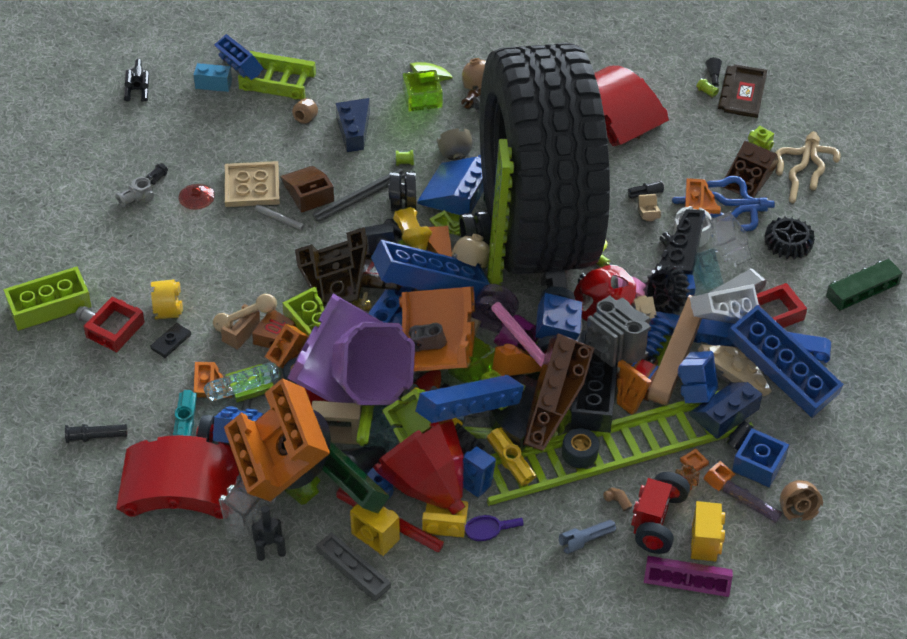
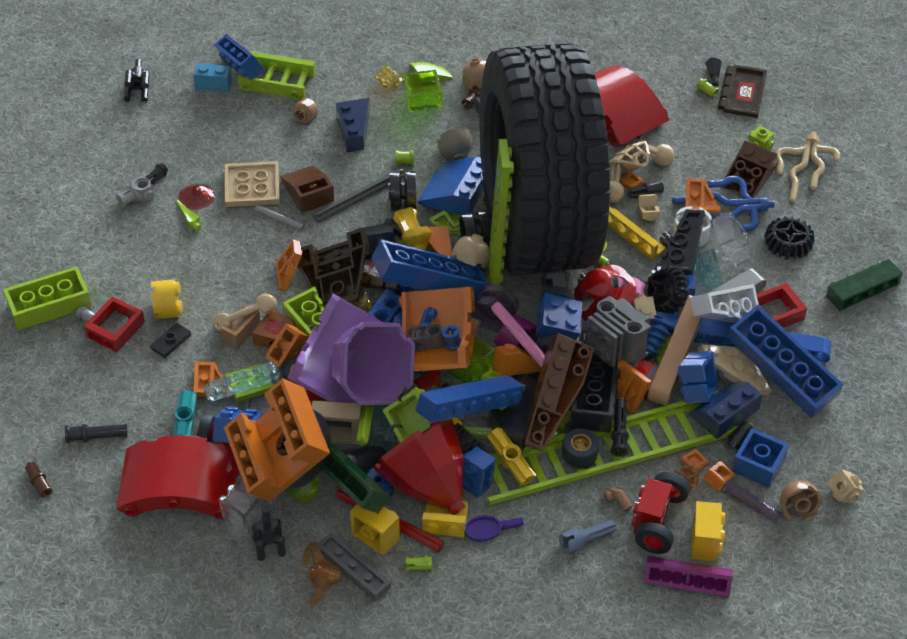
(38, 479): none -> reddish brown axle
(191, 218): none -> lime piece
(287, 264): none -> orange wing
(320, 572): none -> clear orange piece
(388, 77): none -> clear yellow bracket
(419, 563): none -> lime pin
(429, 314): none -> blue arm
(450, 338): none -> blue bush
(620, 434): none -> black pin
(631, 180): none -> orange tile
(633, 158): none -> tan piece
(634, 234): none -> yellow fence
(845, 486): none -> tan brick

